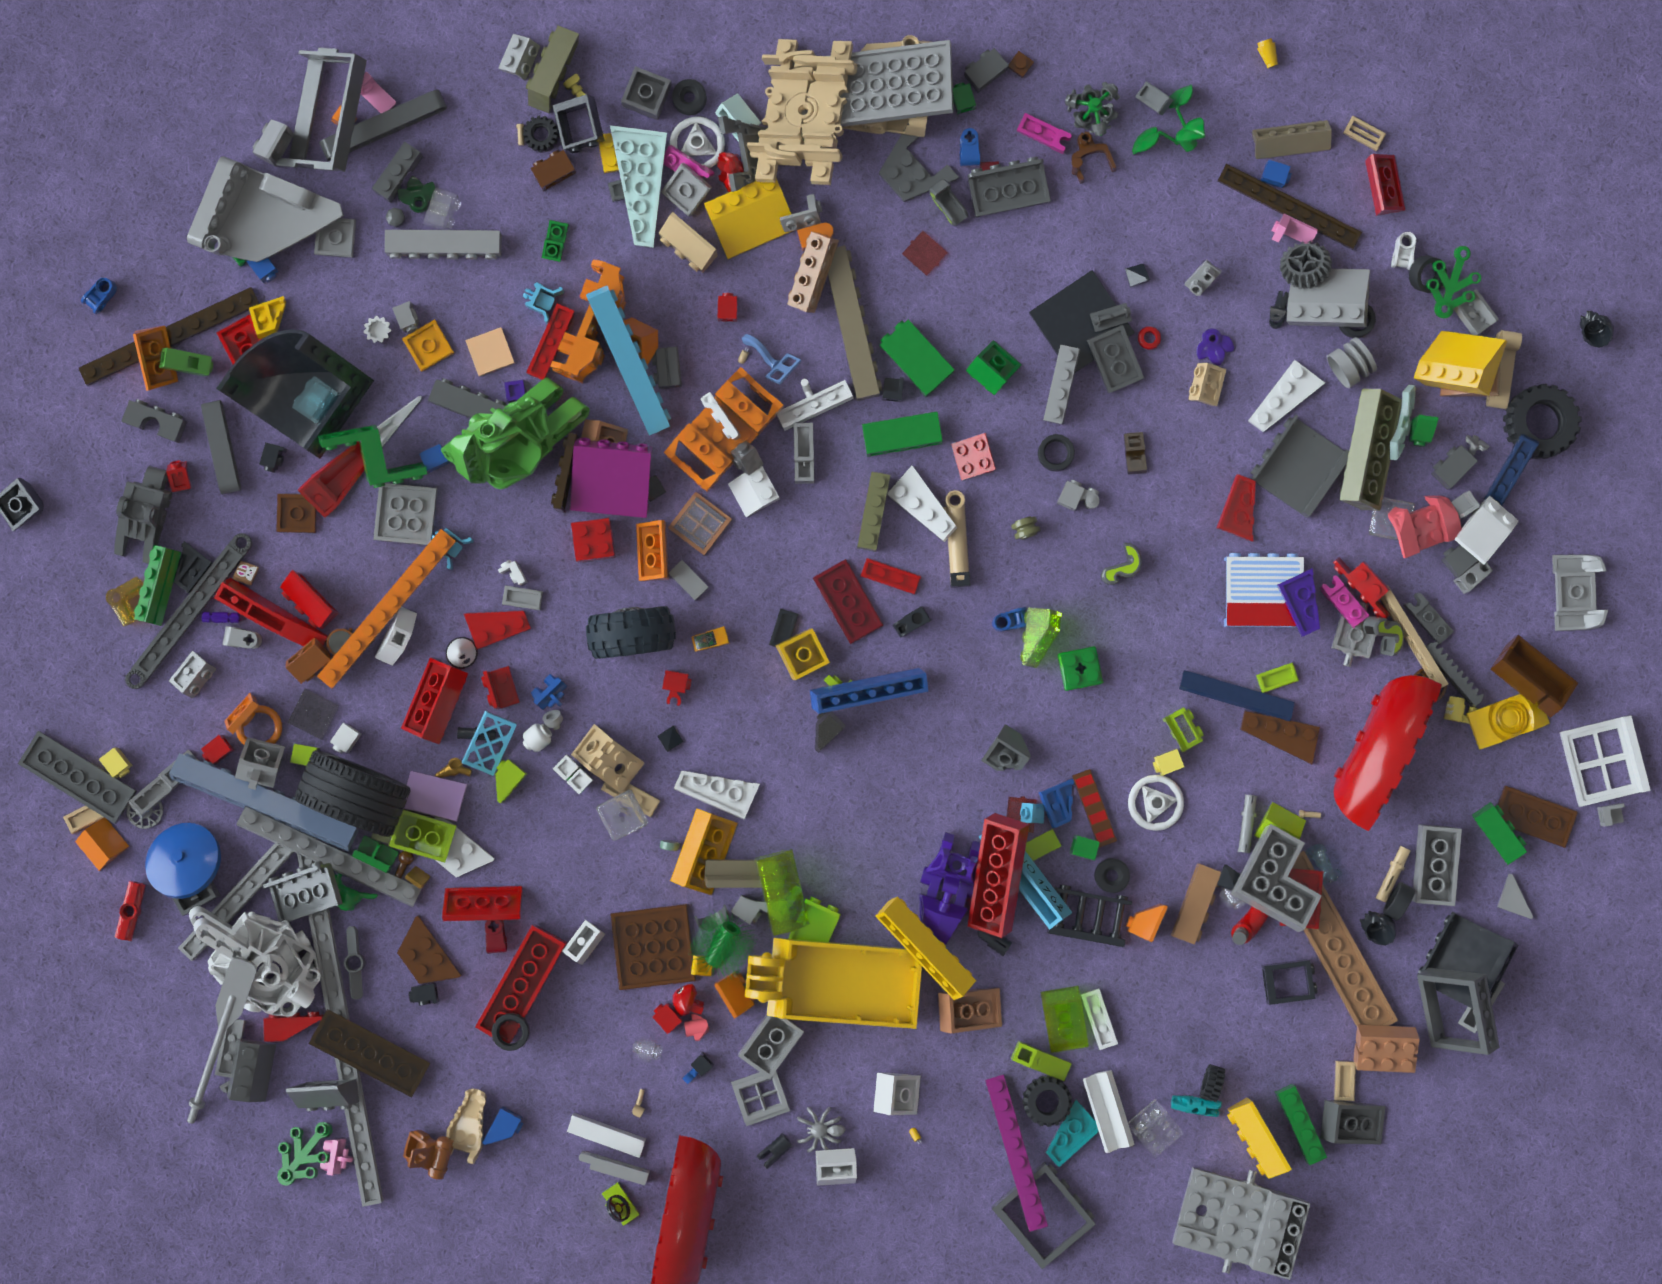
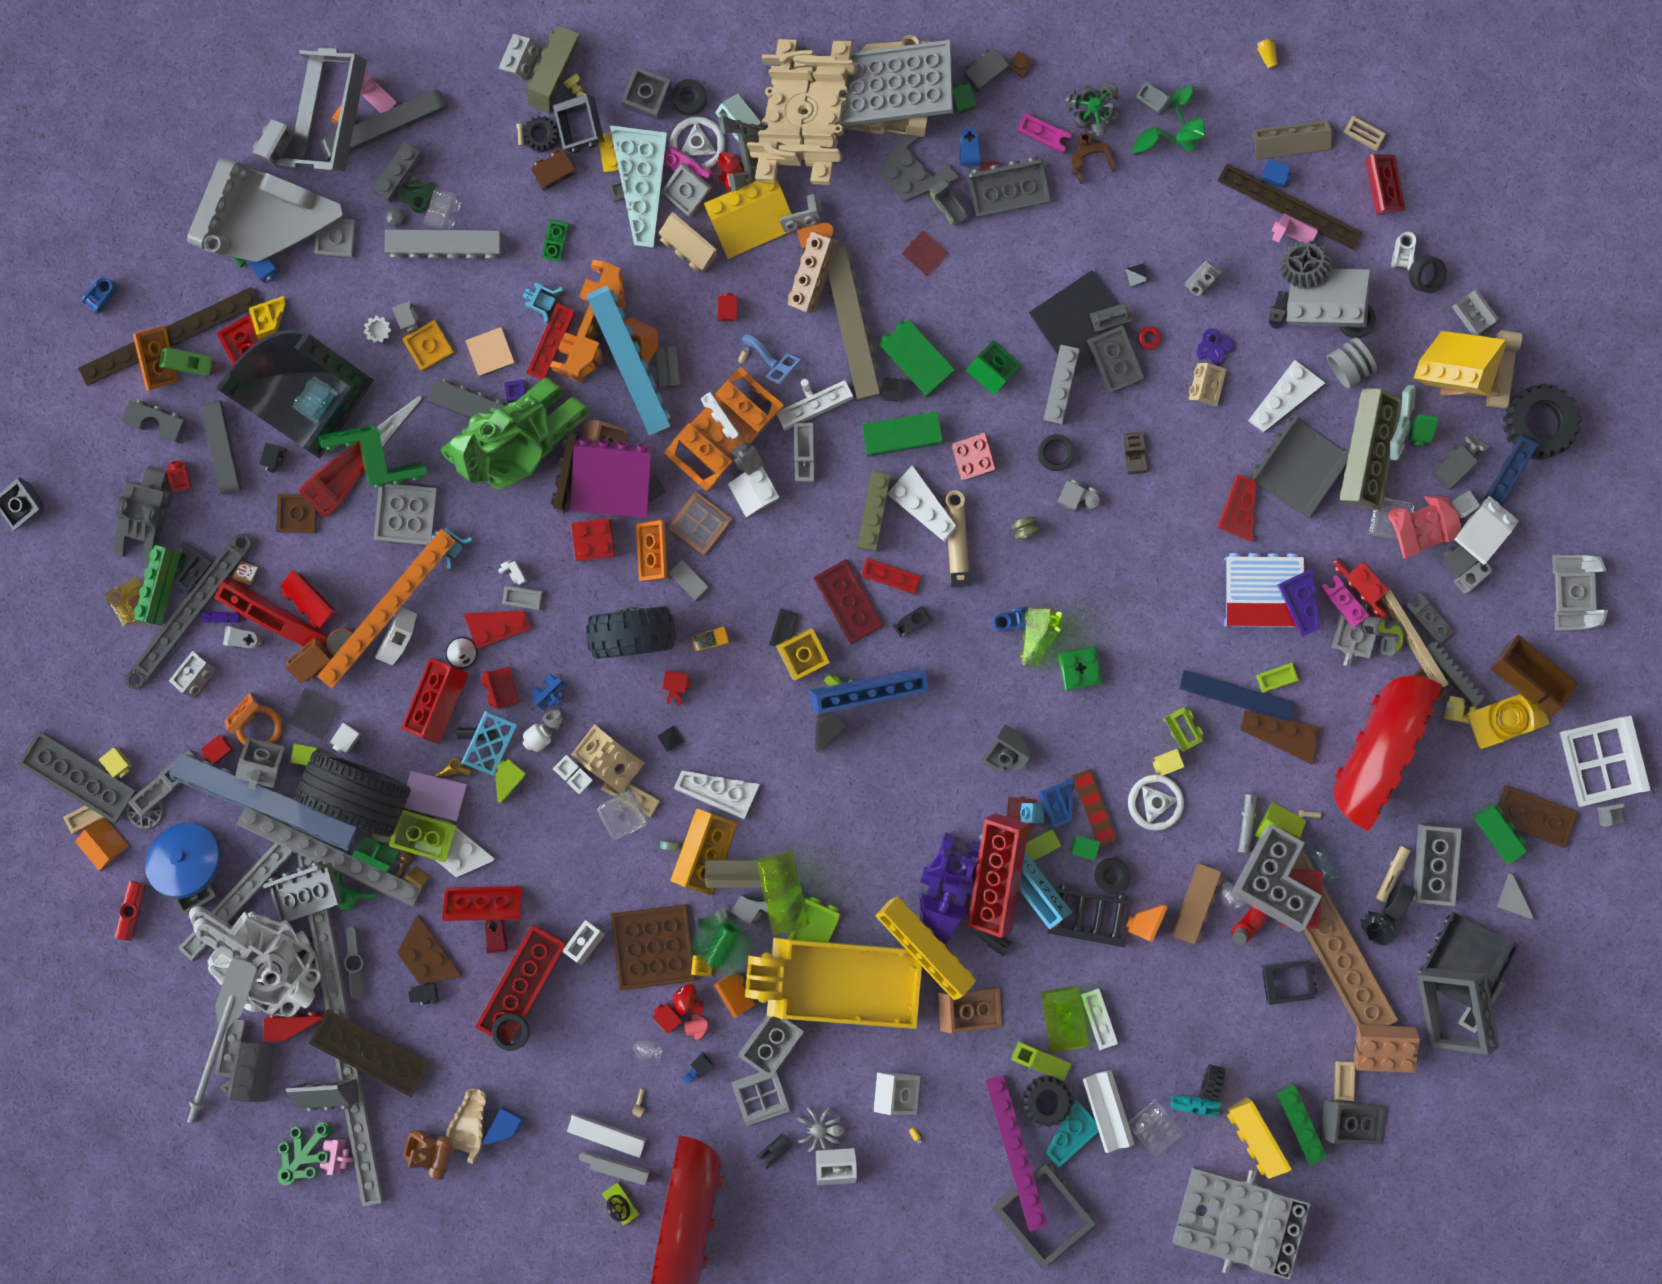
(433, 458): blue brick -> none
(1126, 569): dark grey animal -> none
(1228, 877): black slope -> none
(1452, 285): green plant -> none
(1596, 329): black hair -> none

